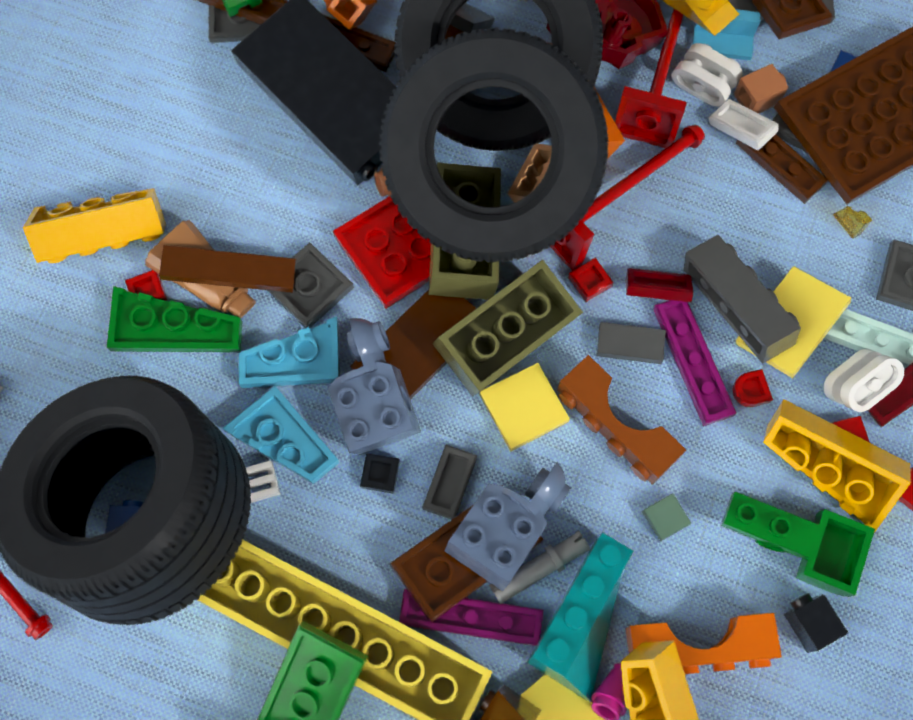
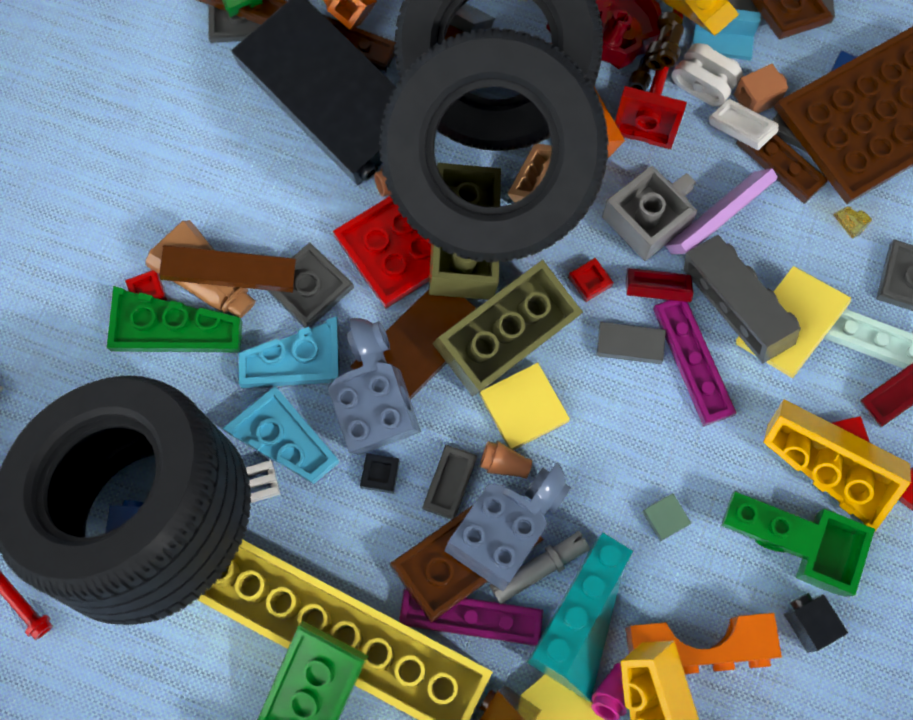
(93, 225): yellow wedge -> none
(504, 461): none -> nougat cone
(575, 245): red tile -> none
(647, 450): dark orange arch -> none
(650, 211): none -> light grey hinge
(661, 52): none -> dark brown piece
(722, 211): none -> lavender tile
(752, 389): red tile -> none
(863, 380): white brick -> none

